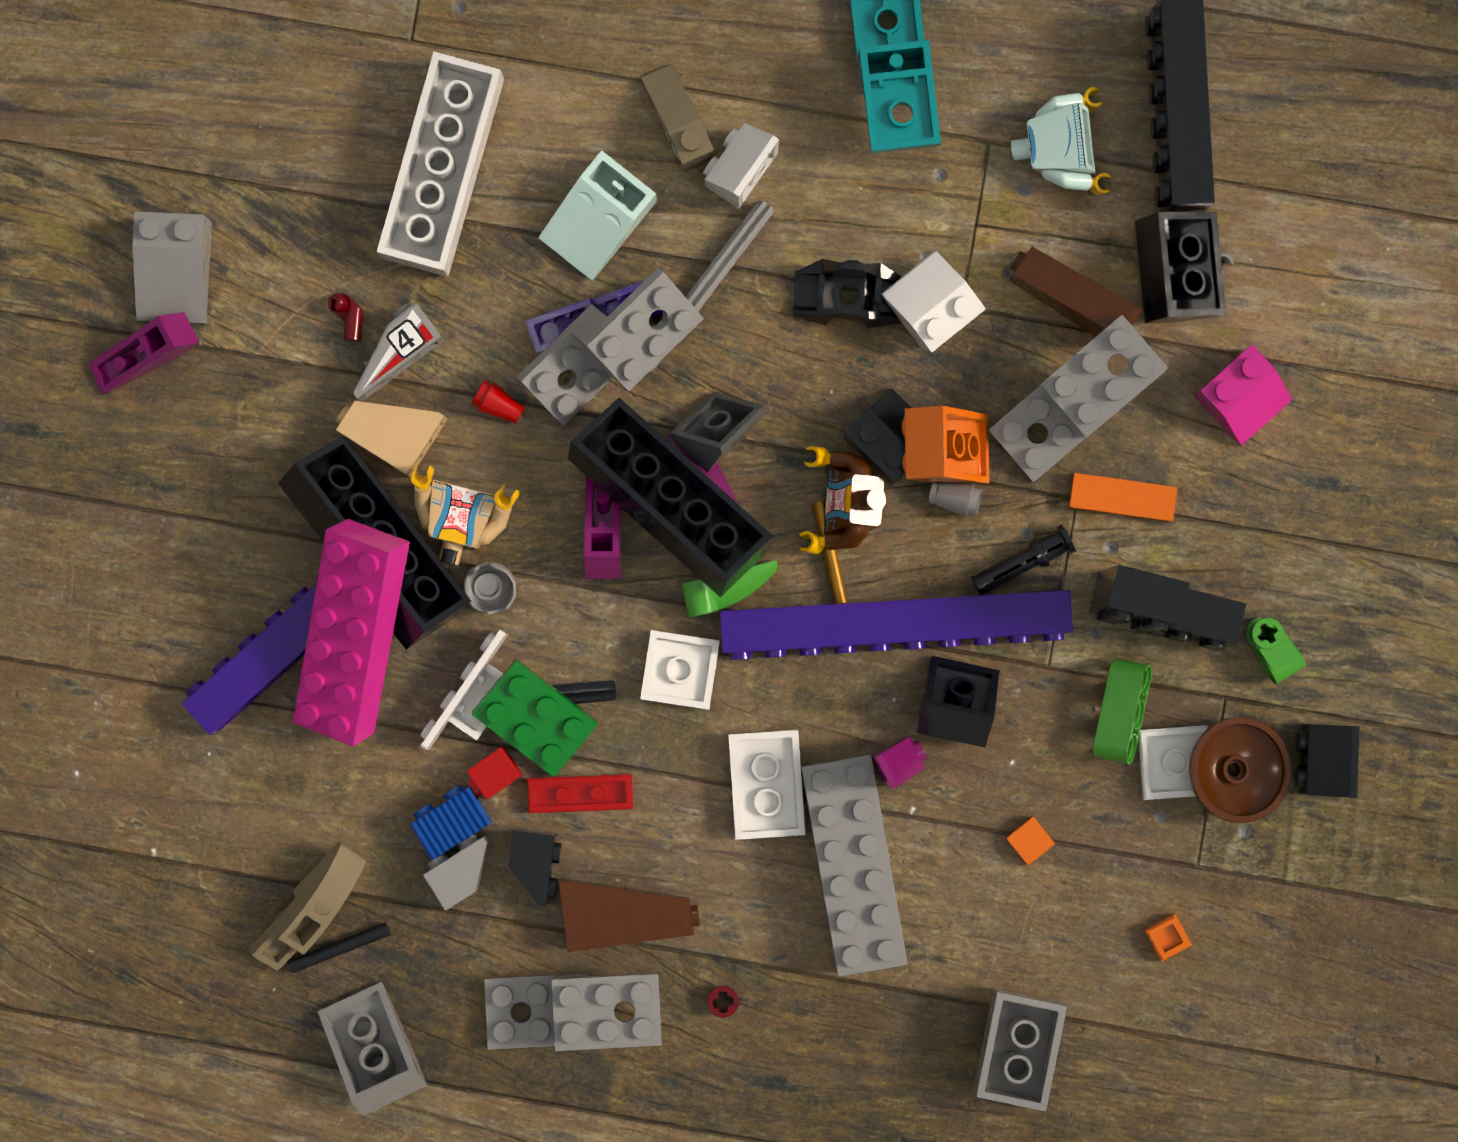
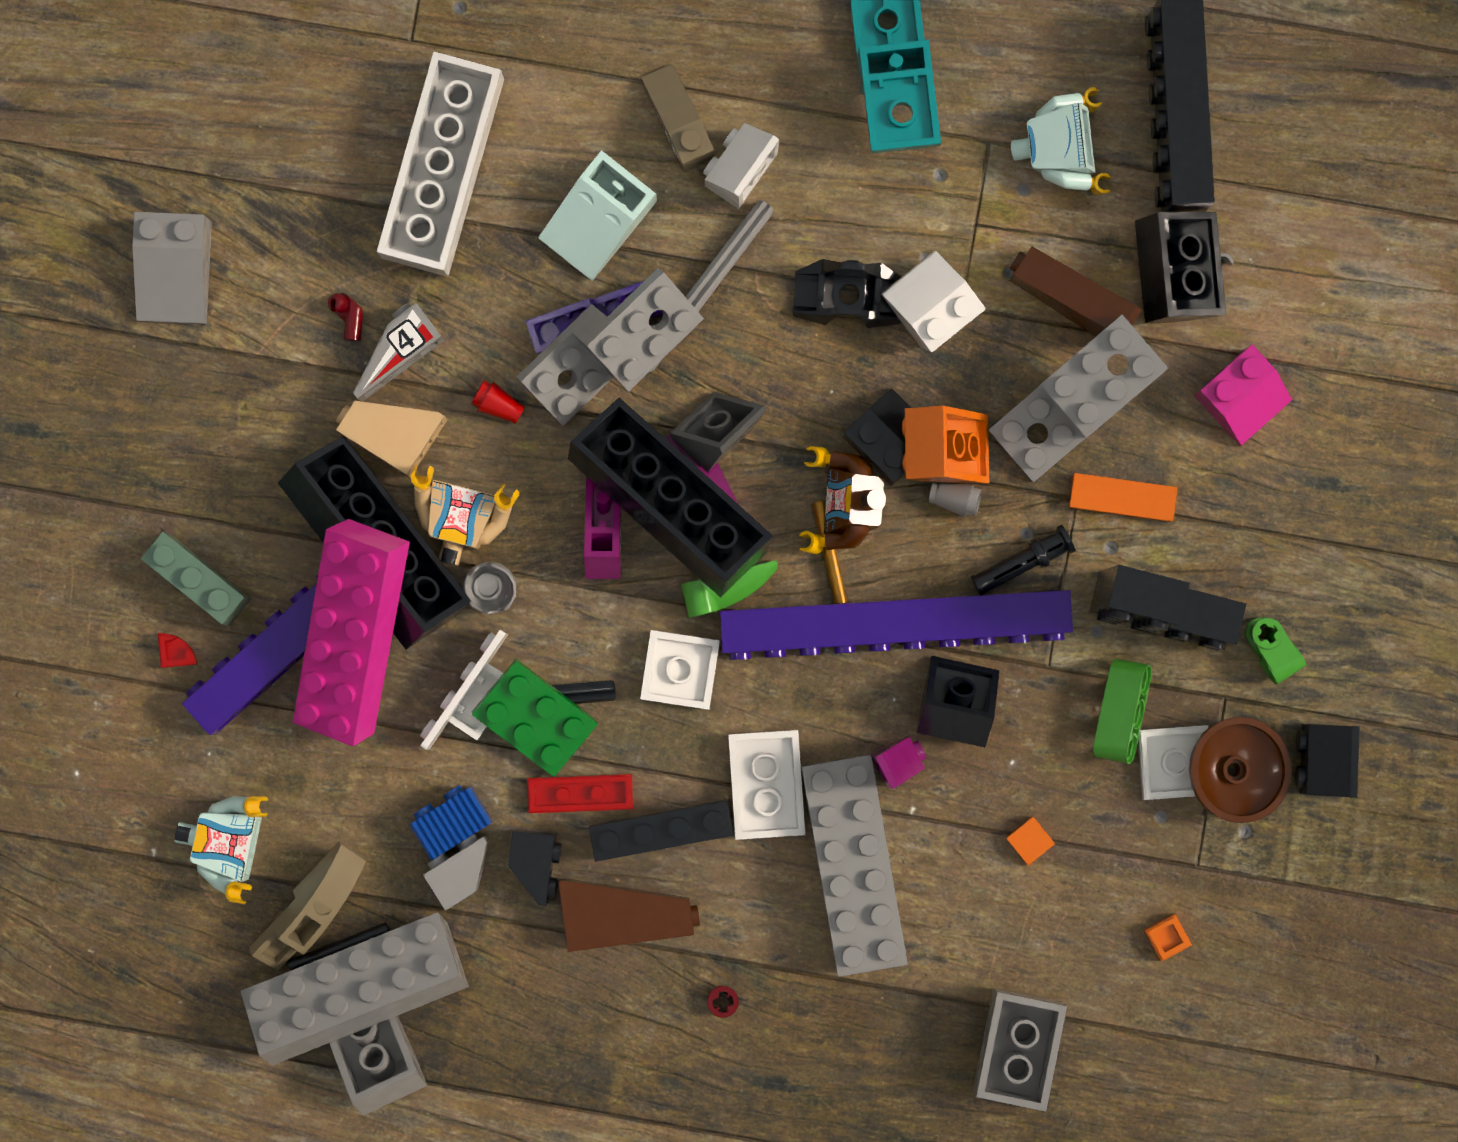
(143, 351): magenta slope -> none
(175, 651): none -> red tile
(196, 578): none -> sand green brick
(225, 843): none -> torso
(354, 989): none -> light grey brick
(493, 774): red brick -> none
(573, 1011): light grey bracket -> none
(661, 830): none -> black brick

